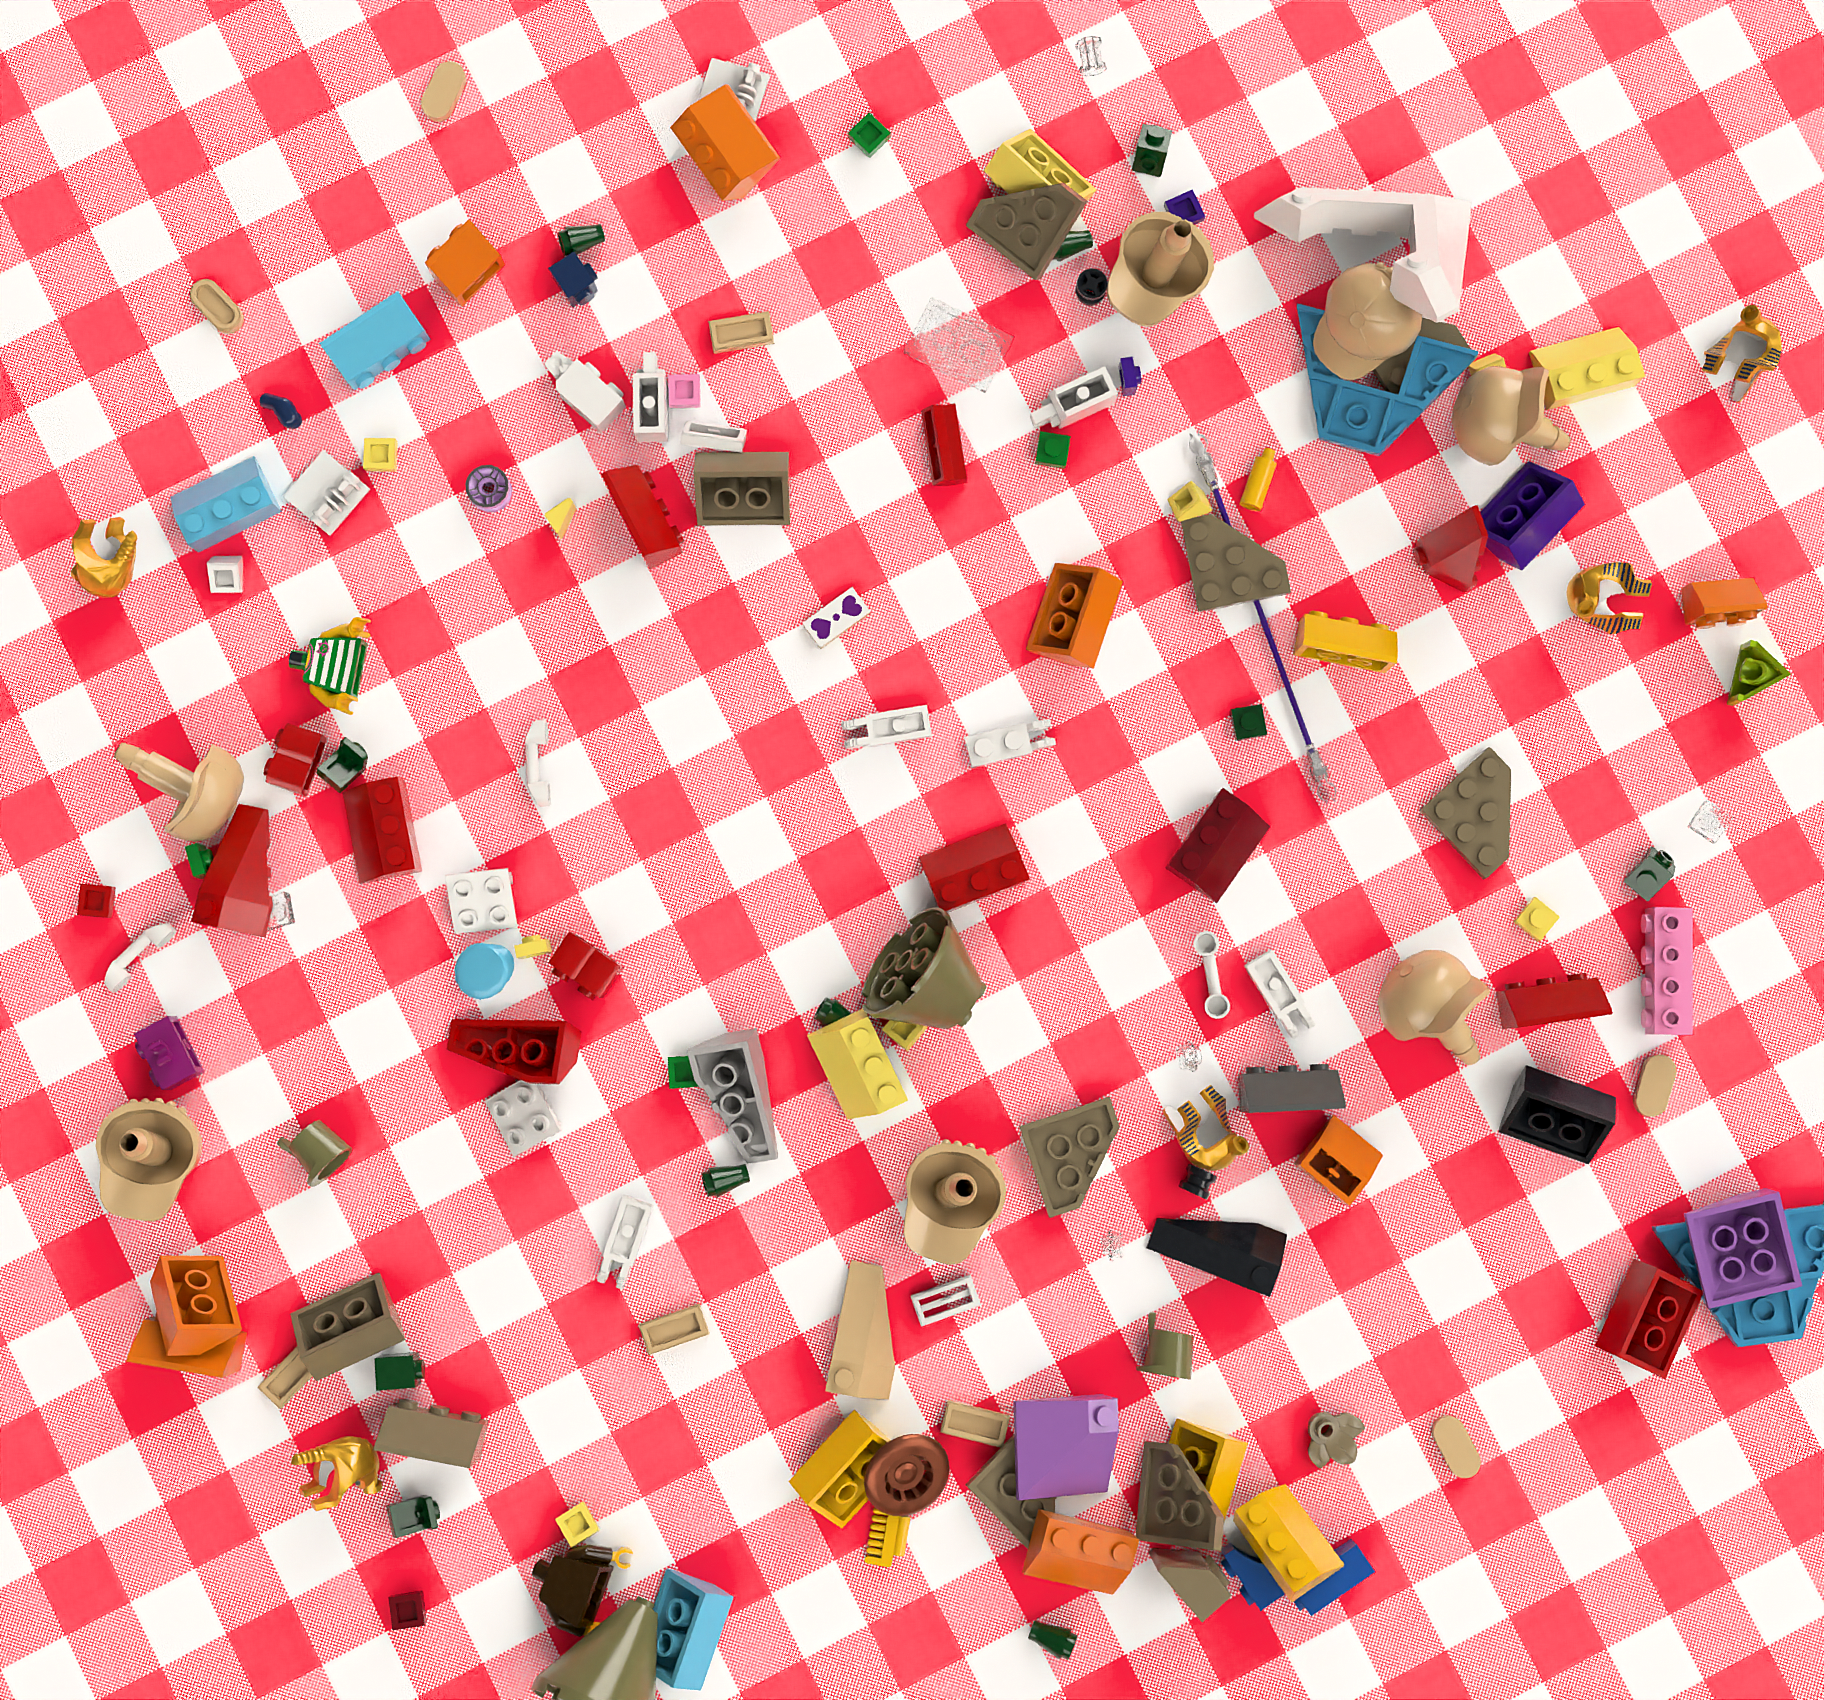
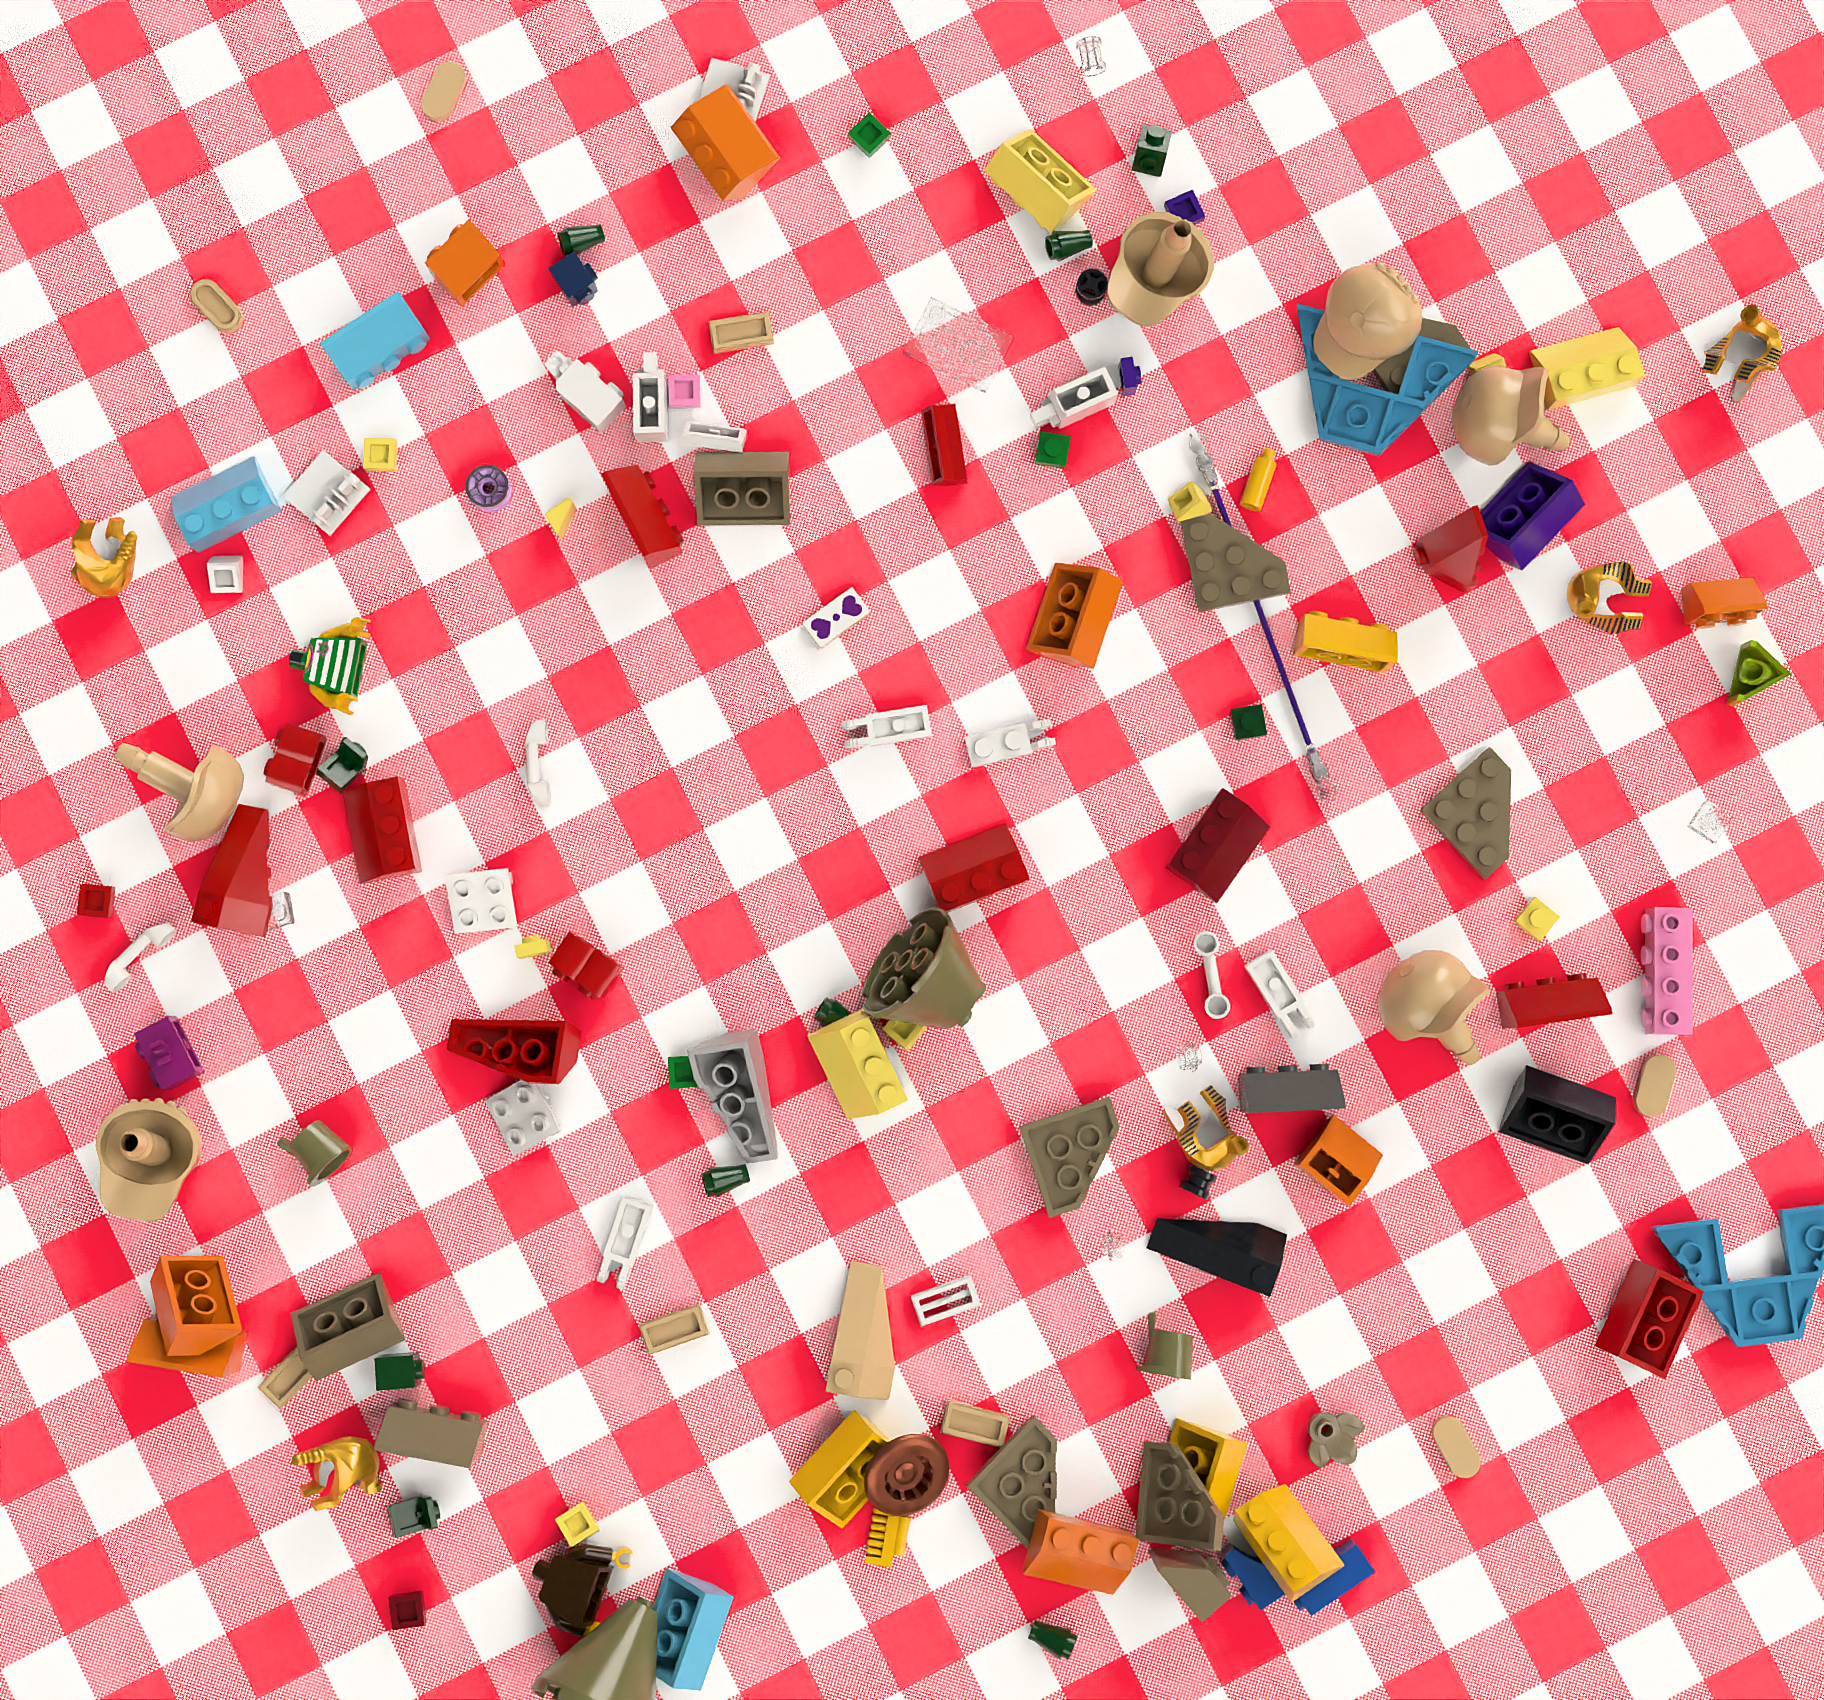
(199, 859): green plate -> none
(283, 409): dark blue arm -> none
(483, 970): medium azure piece -> none
(951, 1200): tan piece -> none
(1028, 224): dark tan plate -> none
(1064, 1445): medium lavender slope -> none
(1435, 229): white wedge -> none
(1651, 873): bracket -> none
(1742, 1248): medium lavender slope -> none

